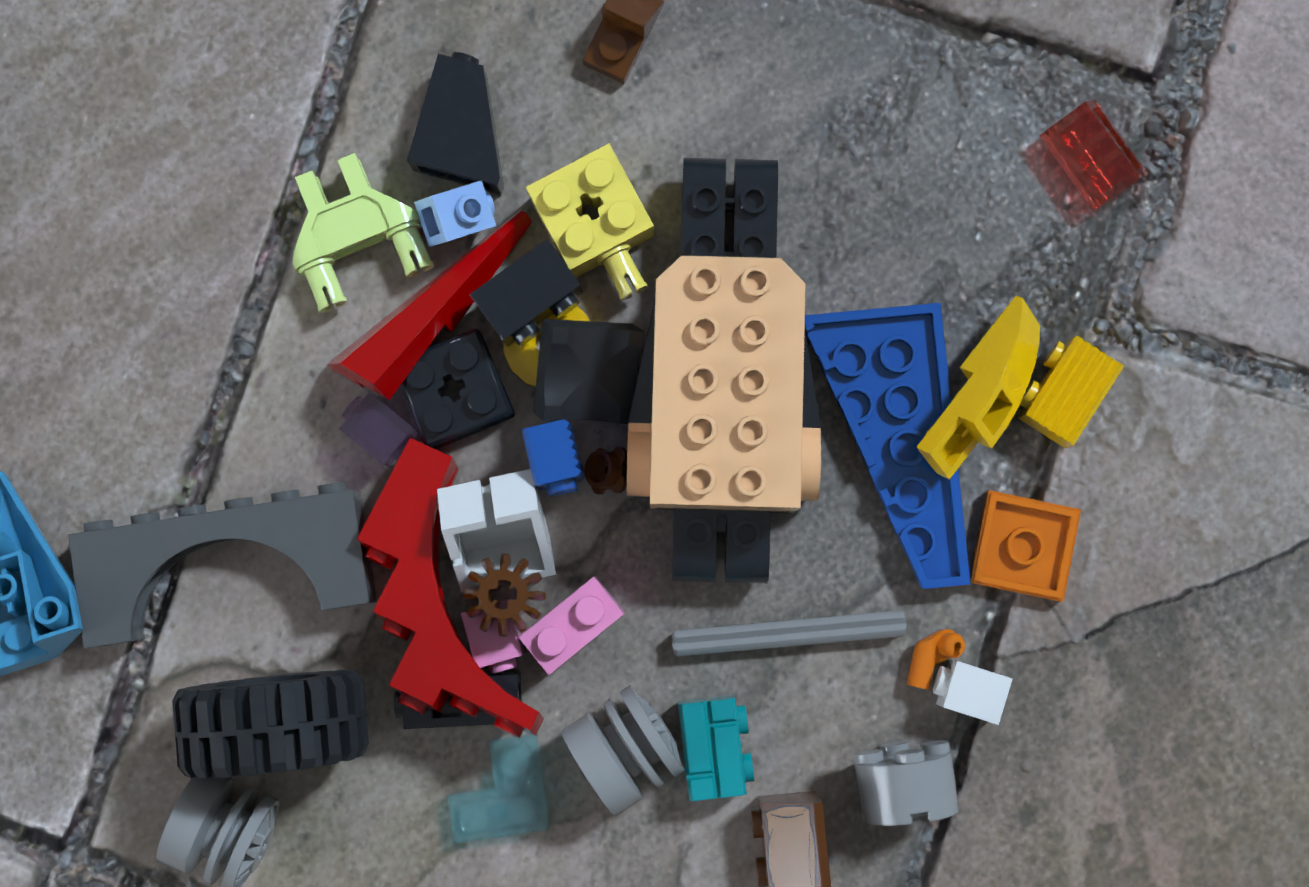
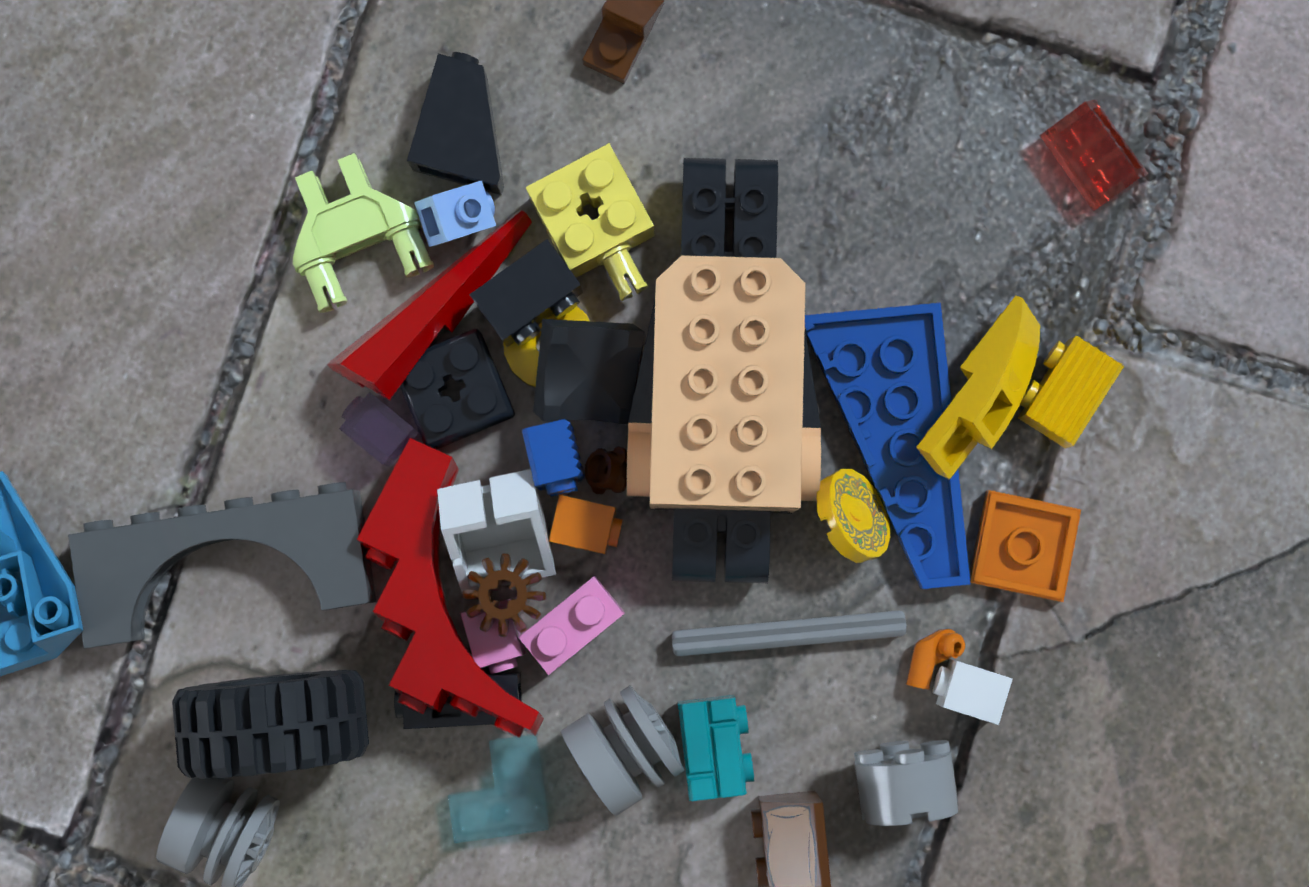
(585, 525): none -> orange brick
(854, 515): none -> tile

